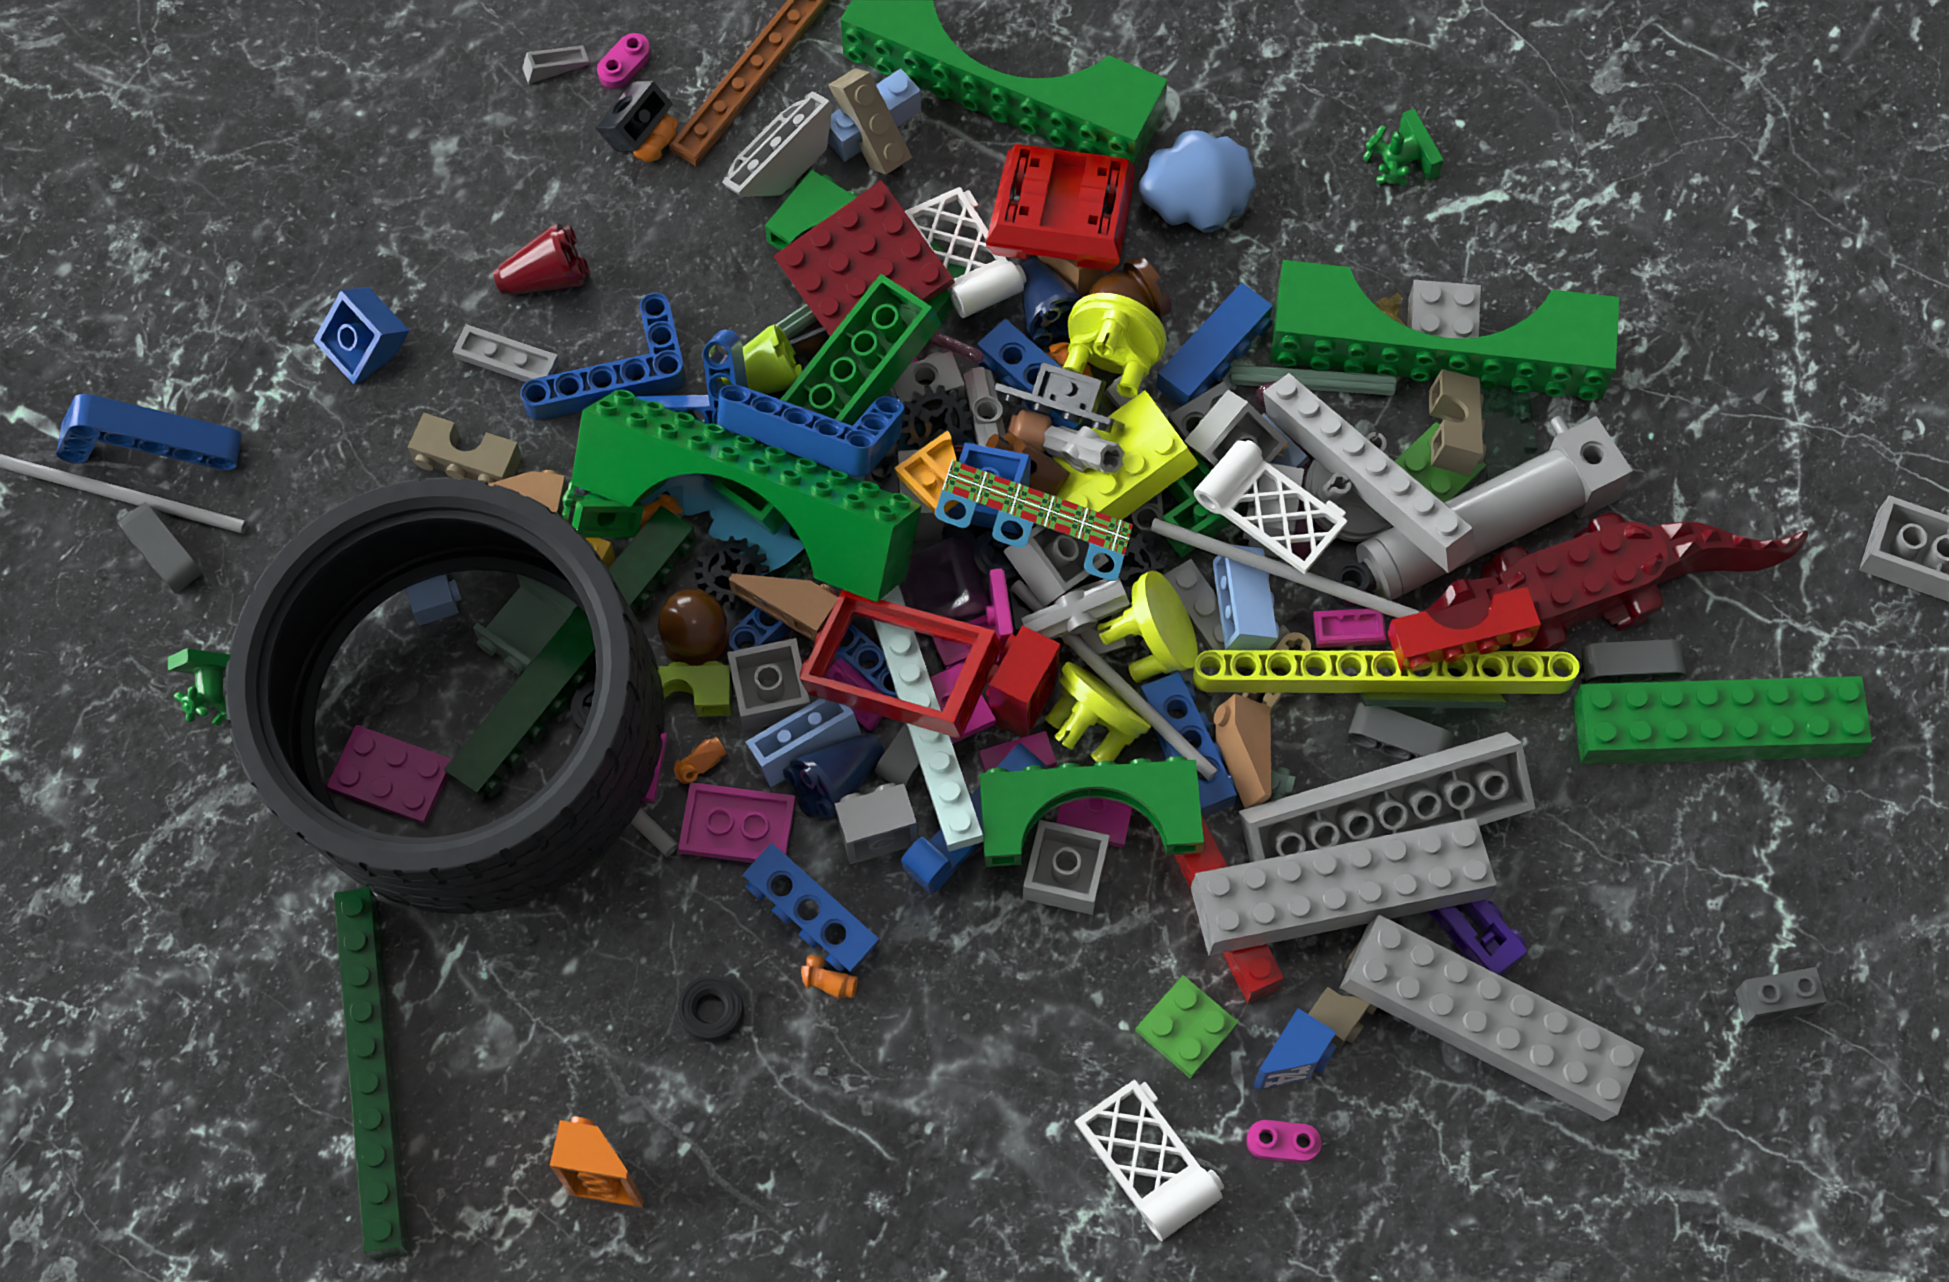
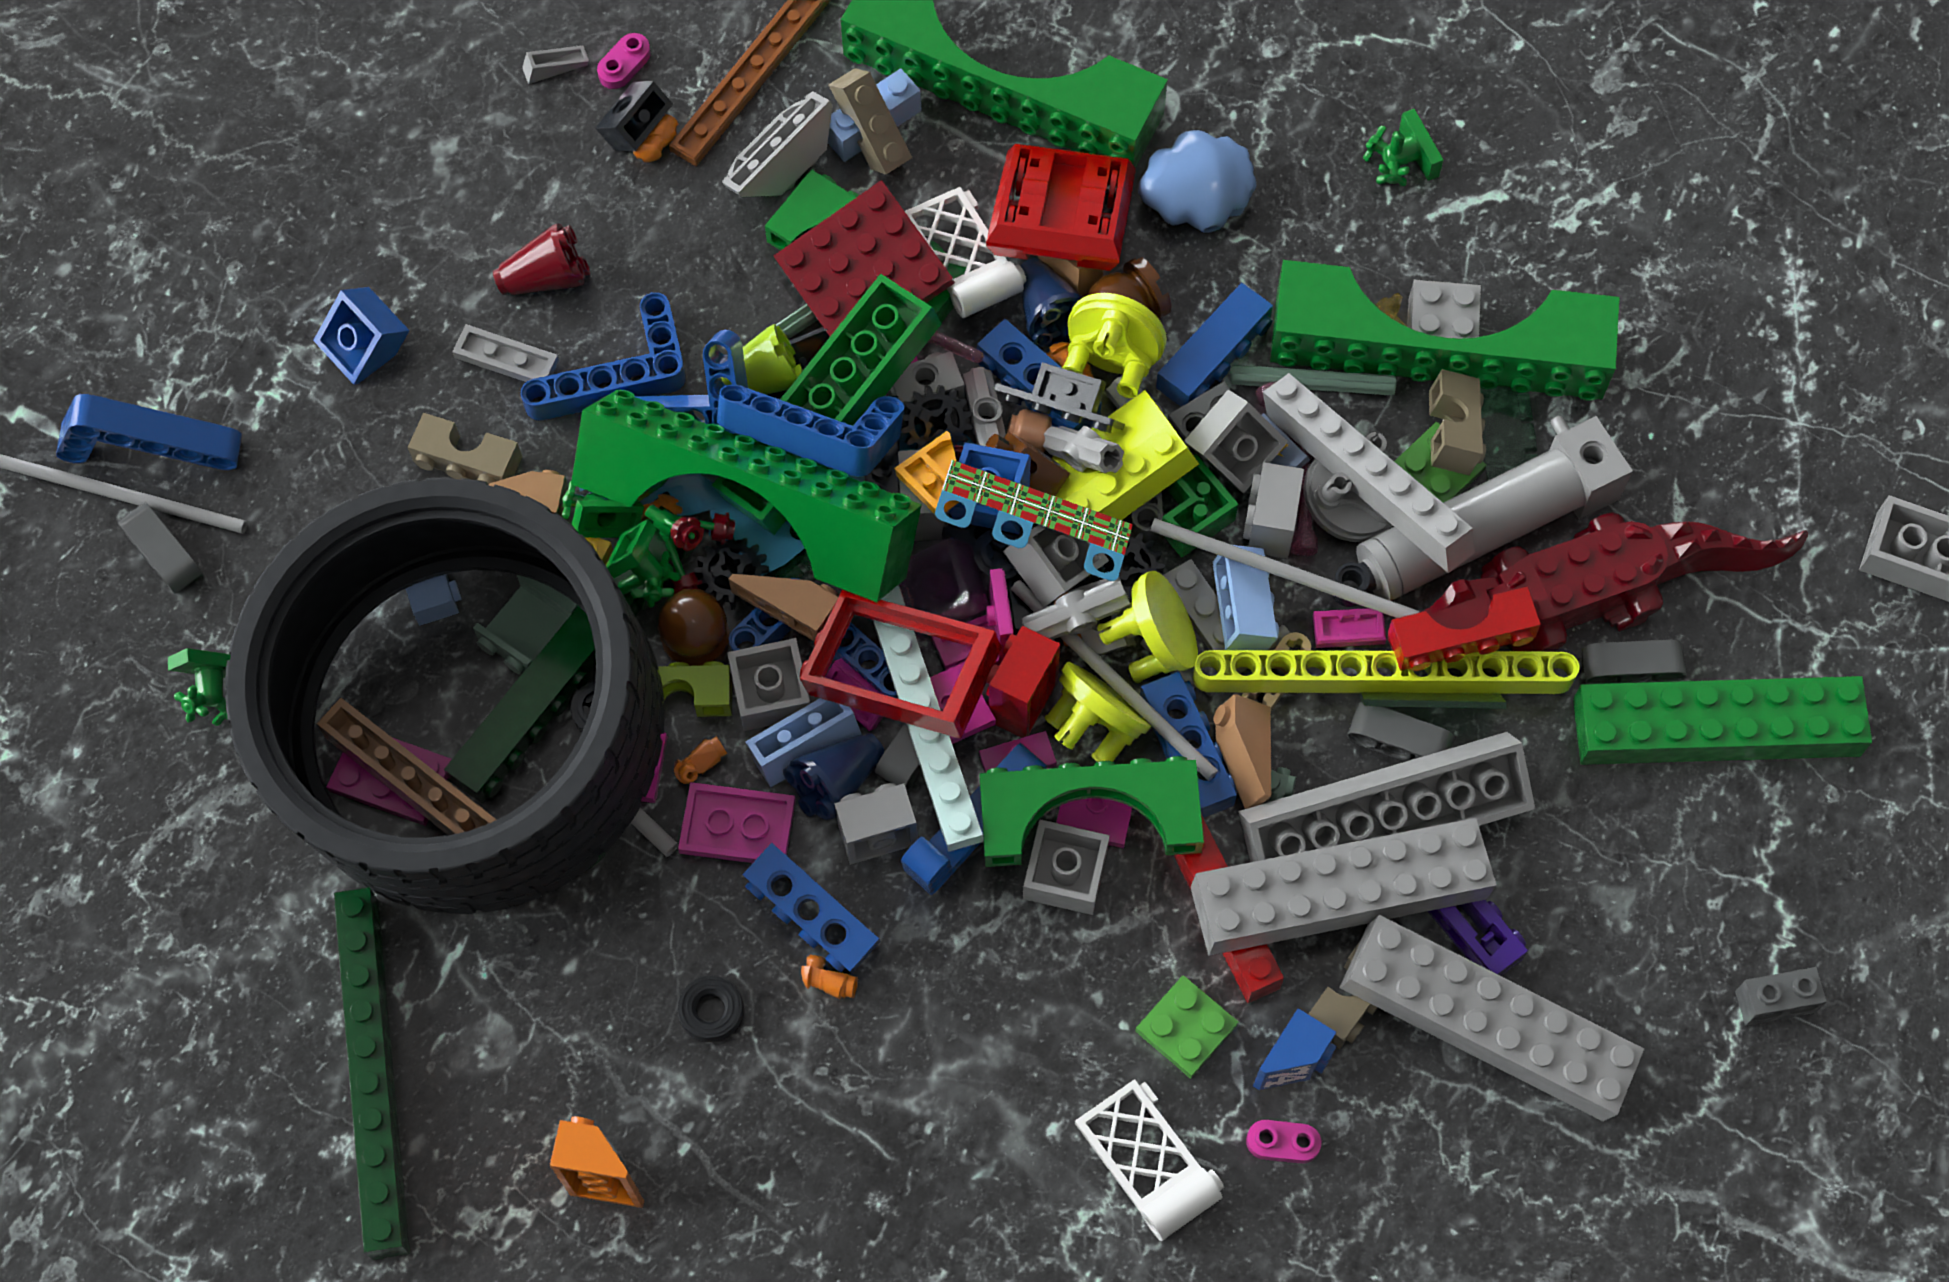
(401, 770): none -> medium nougat brick
(633, 554): none -> green piece
(687, 535): none -> dark red plant
(1238, 474): white piece -> none

